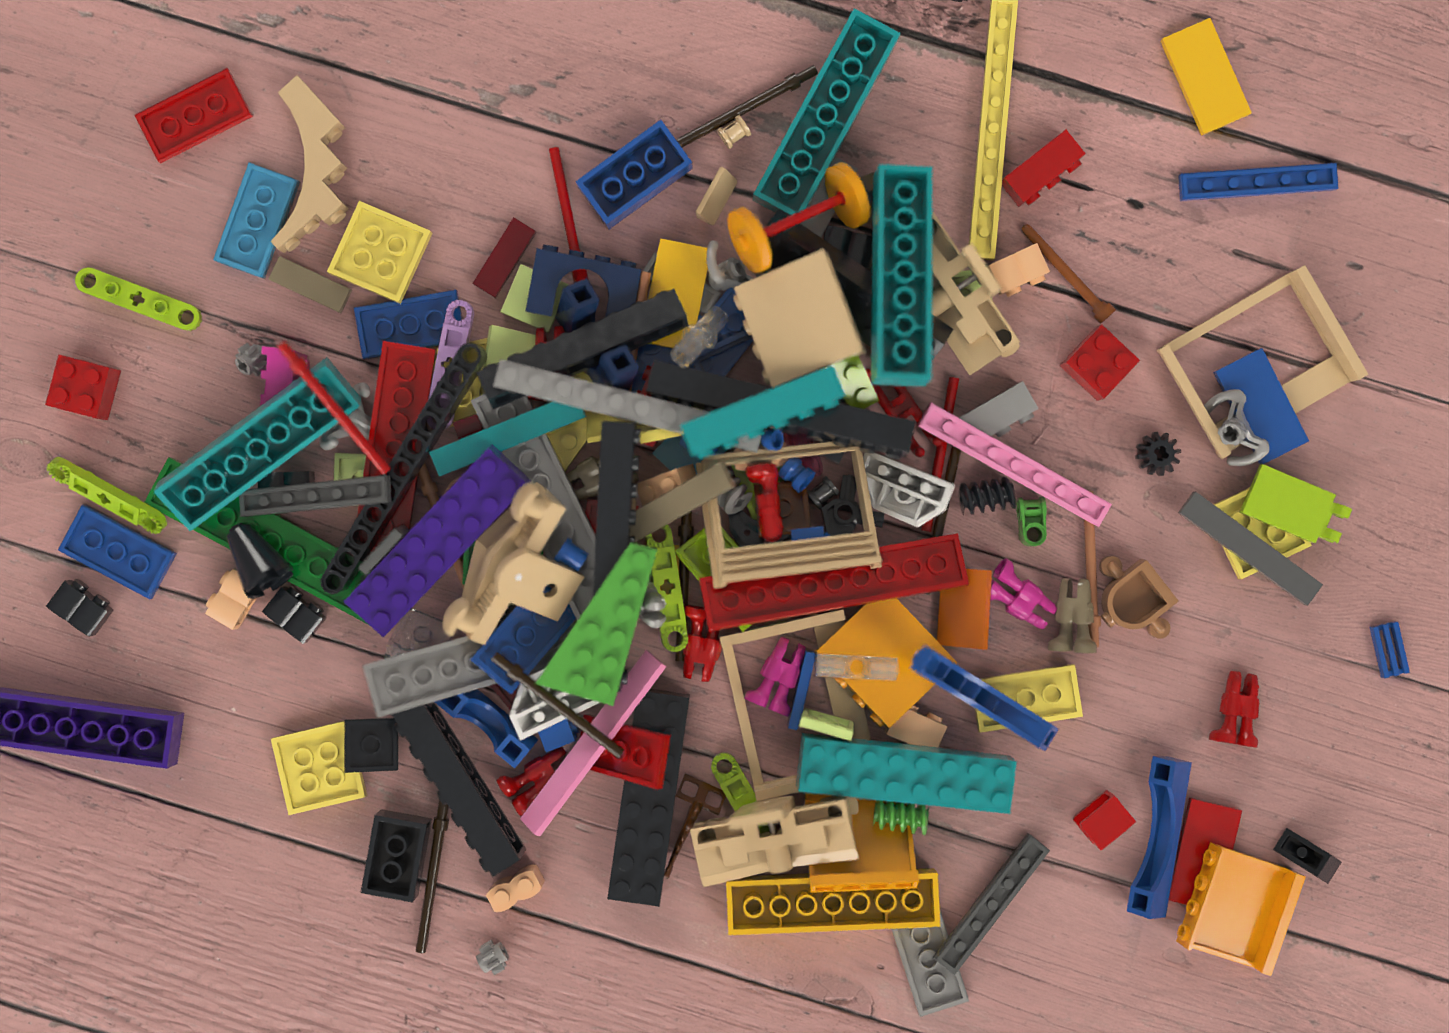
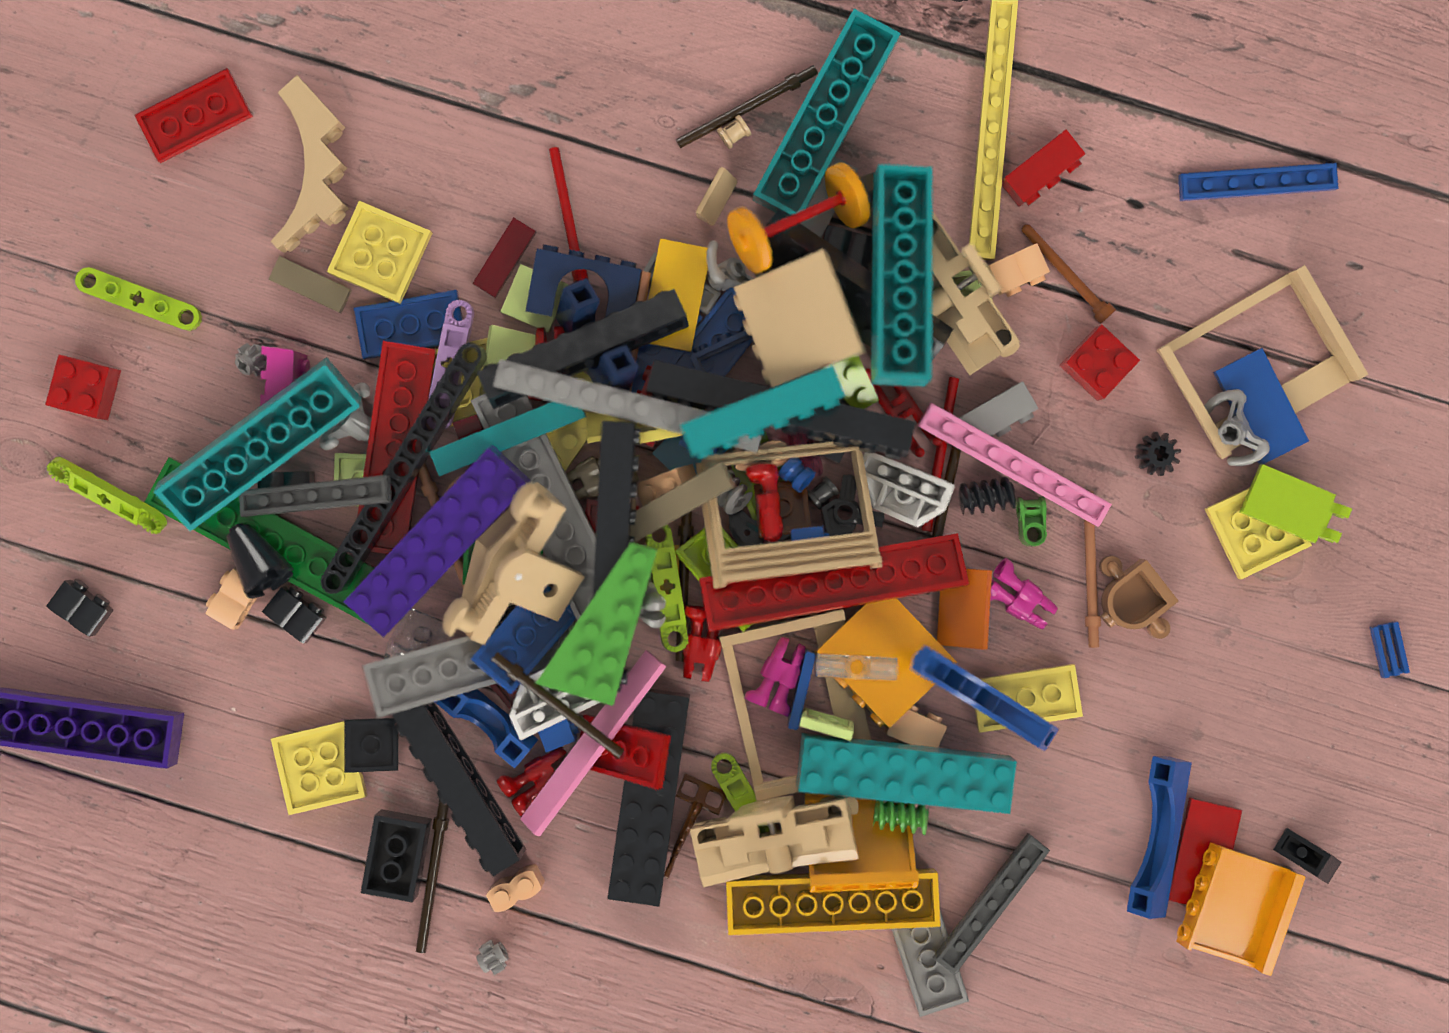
(117, 551): blue tile -> none
(255, 220): dark azure tile -> none
(299, 366): red bar -> none
(384, 549): dark grey tile -> none
(571, 555): blue bush -> none
(634, 174): blue brick -> none
(699, 336): clear piece -> none
(772, 439): blue hinge -> none
(1074, 610): dark tan piece -> none
(1104, 820): red piece -> none
(1205, 76): yellow tile -> none
(1239, 704): red piece -> none
(1250, 548): dark grey tile -> none

